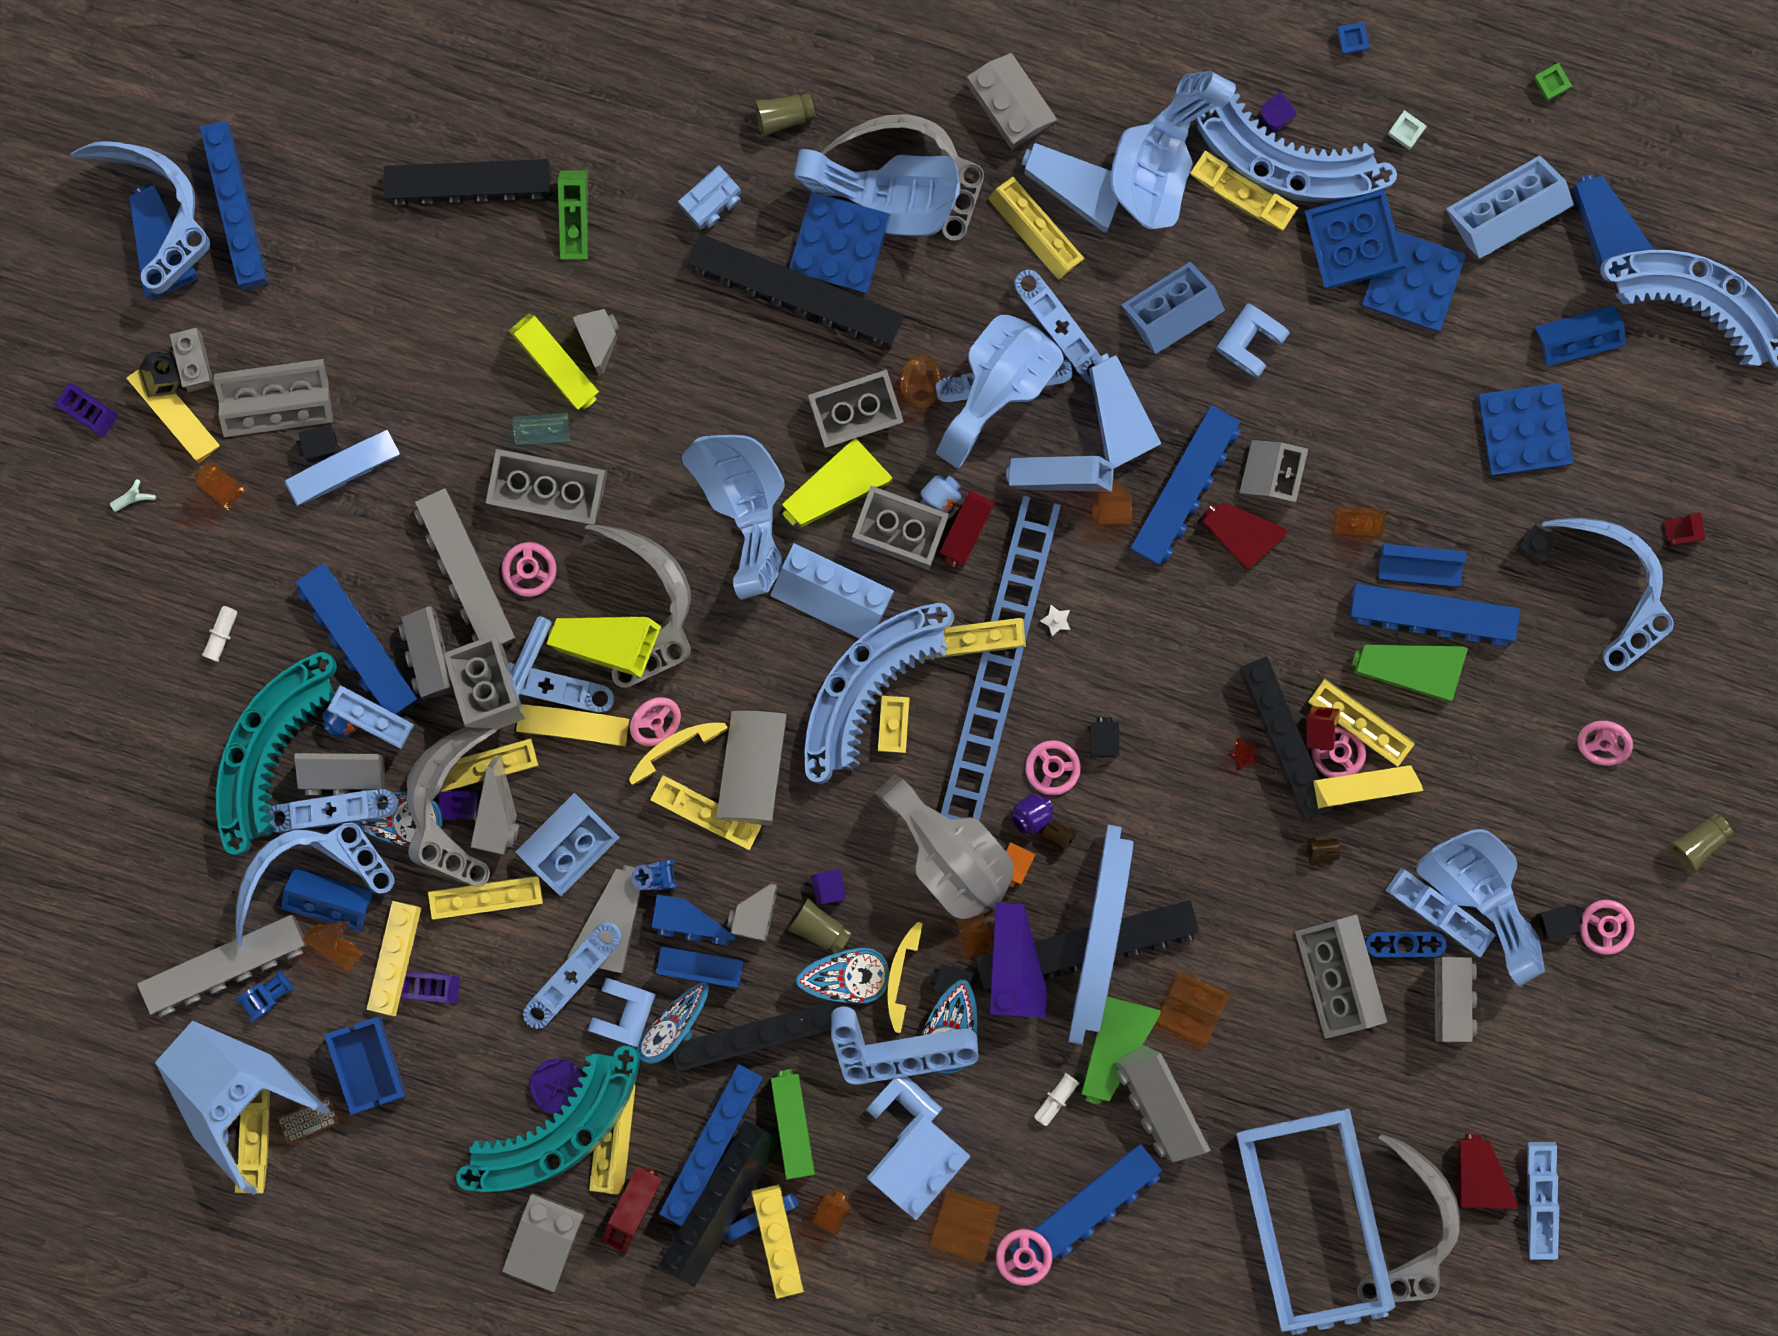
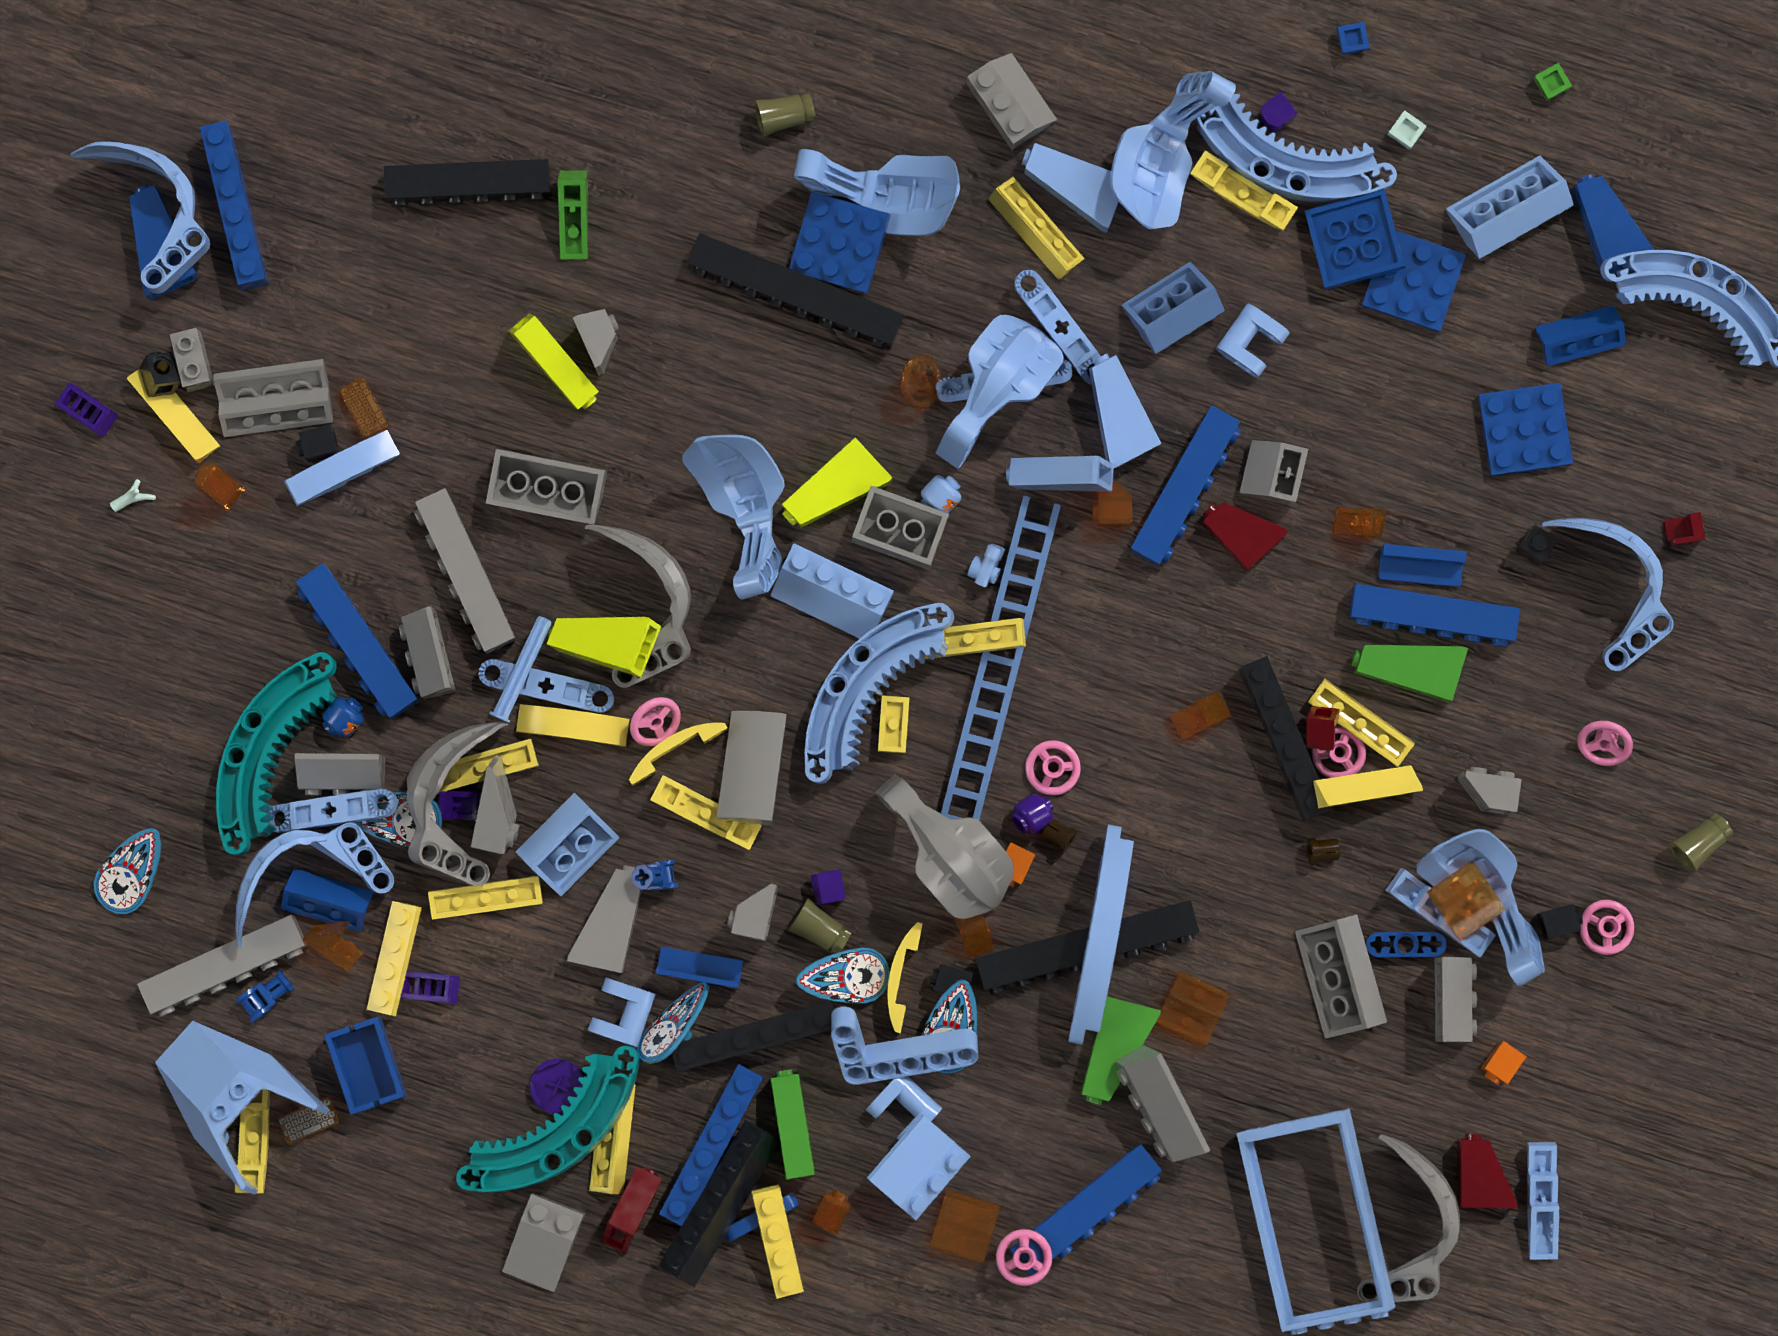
(129, 872): none -> shield
(220, 633): white axle -> none
(363, 407): none -> clear orange tile
(370, 717): light blue tile -> none
(484, 684): light grey slope -> none
(527, 548): bright pink piece -> none
(541, 429): clear light blue plate -> none
(584, 962): light blue piece -> none
(680, 916): blue slope -> none
(710, 198): light blue brick -> none
(855, 408): light grey slope -> none
(947, 149): light grey piece -> none
(966, 530): dark red slope -> none
(986, 570): none -> light blue plate
(1016, 970): dark purple wedge -> none
(1056, 620): white piece -> none
(1056, 1099): white axle -> none
(1104, 737): black brick -> none
(1200, 715): none -> clear orange slope
(1242, 754): clear red piece -> none
(1466, 900): none -> clear orange slope
(1490, 792): none -> light grey slope
(1502, 1063): none -> orange brick

